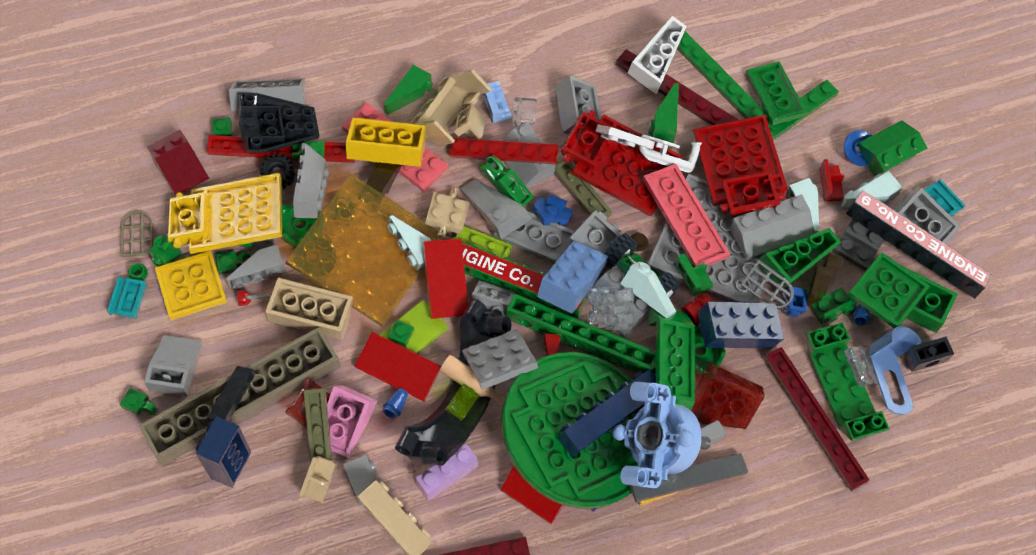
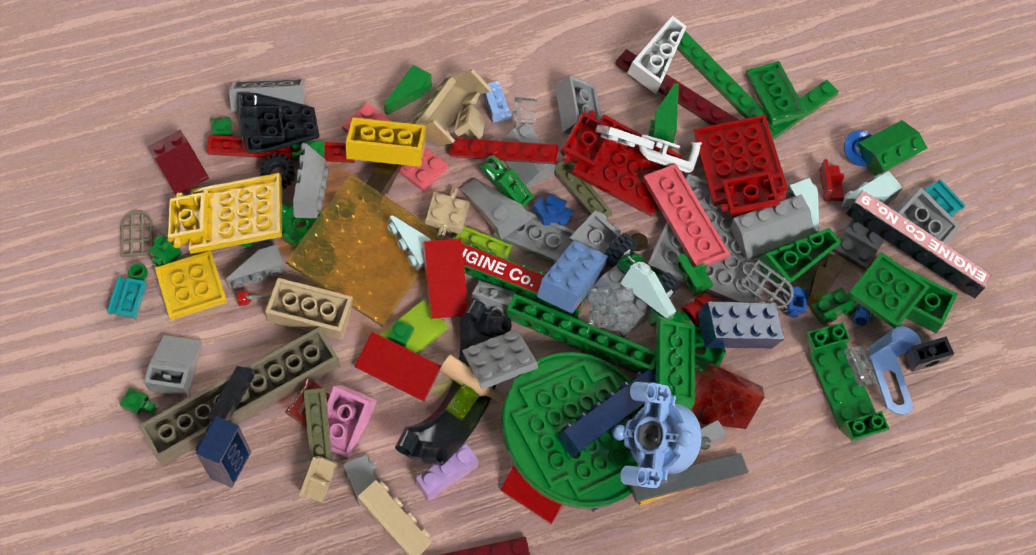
(230, 261): green plate -> none
(395, 404): blue cone -> none
(551, 343): red slope -> none
(816, 419): dark red plate -> none

